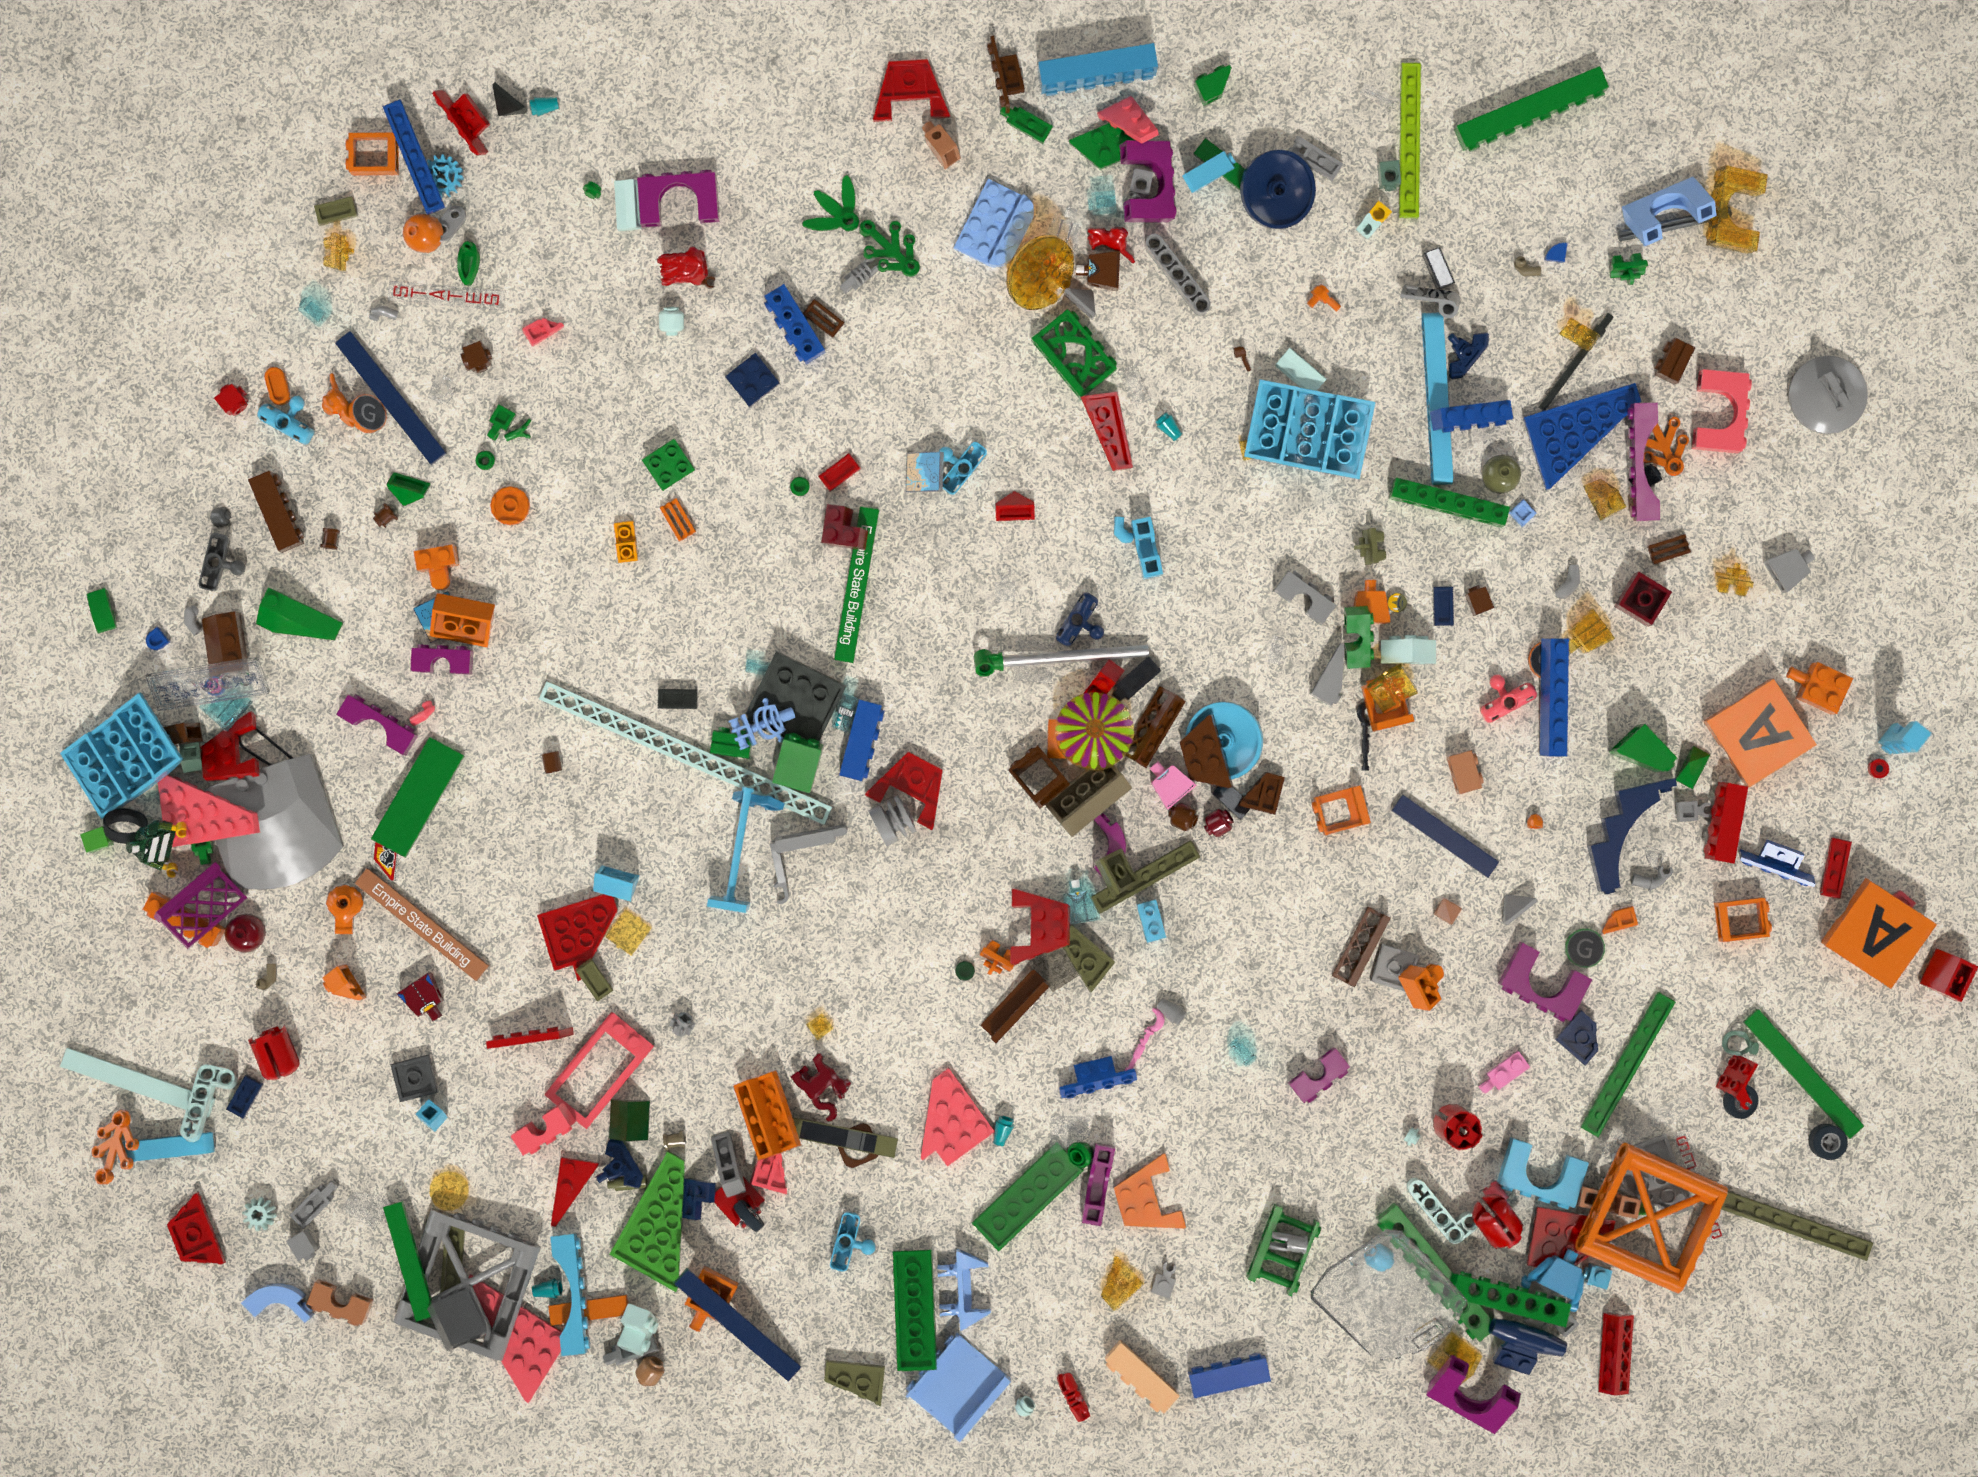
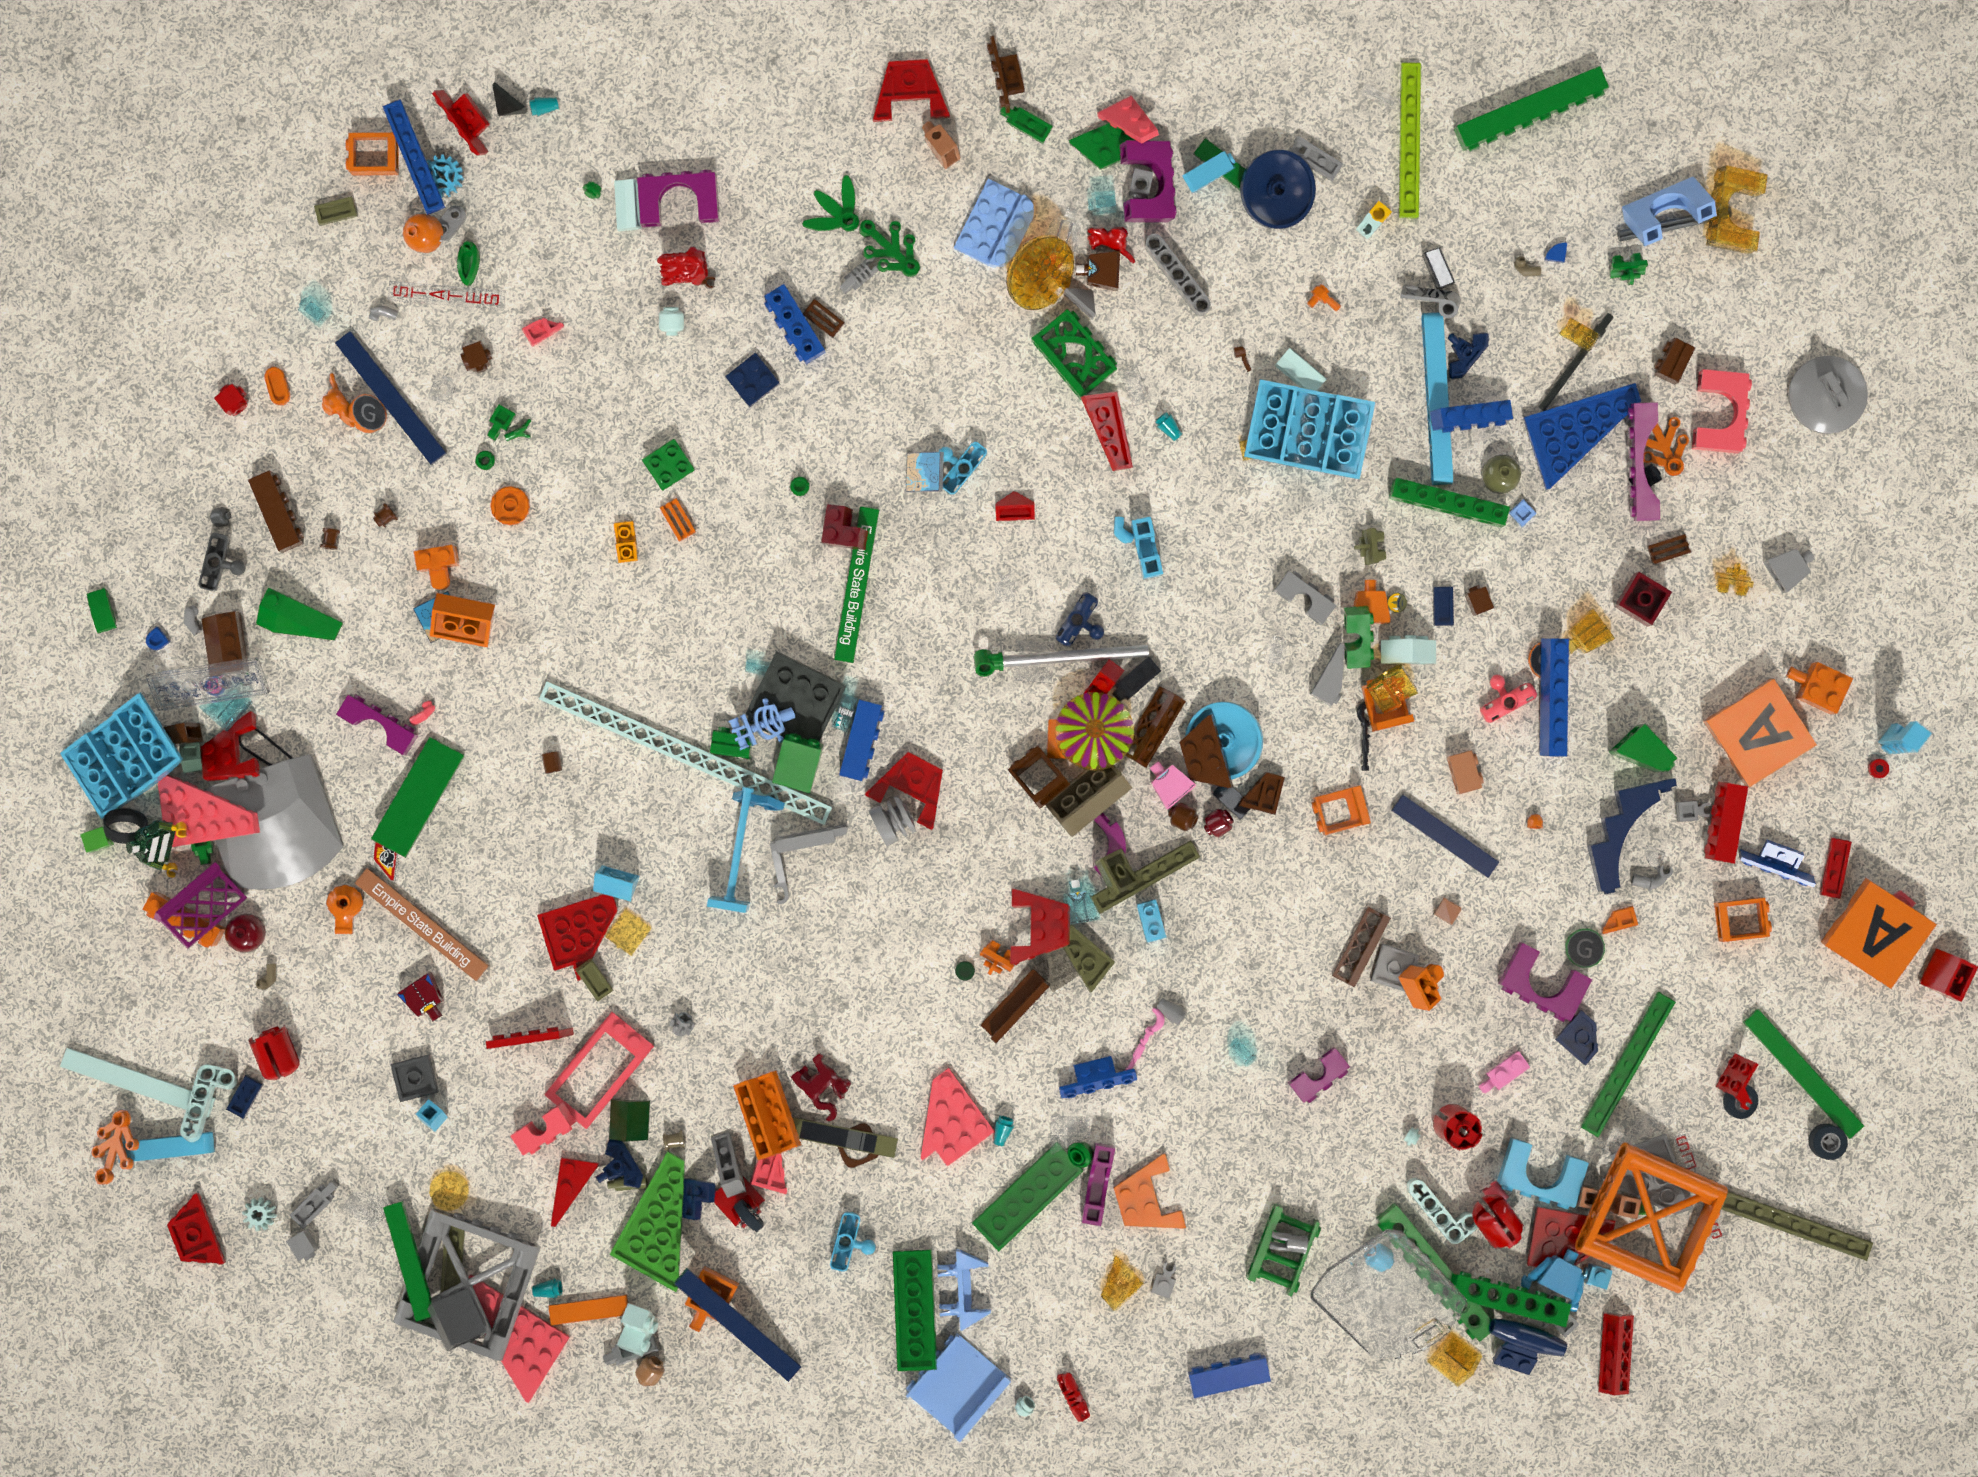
(276, 417): medium azure piece -> none
(282, 1294): light blue arch -> none
(323, 1298): nougat arch -> none
(339, 251): clear yellow hips -> none
(342, 983): orange slope -> none
(407, 488): green slope -> none
(424, 658): magenta arch -> none
(565, 1252): medium azure arch -> none
(677, 698): pearl dark grey plate -> none
(819, 1026): clear yellow tile -> none
(839, 472): red tile -> none
(858, 1378): olive wing -> none
(1097, 69): dark azure brick -> none
(1141, 1376): light nougat brick -> none
(1212, 86): green slope -> none
(1389, 167): sand green brick -> none
(1488, 1413): magenta arch -> none
(1515, 906): light grey slope -> none
(1570, 584): light grey arm -> none
(1604, 498): clear yellow slope -> none
(1692, 767): green slope -> none
(1752, 1048): sand green piece -> none

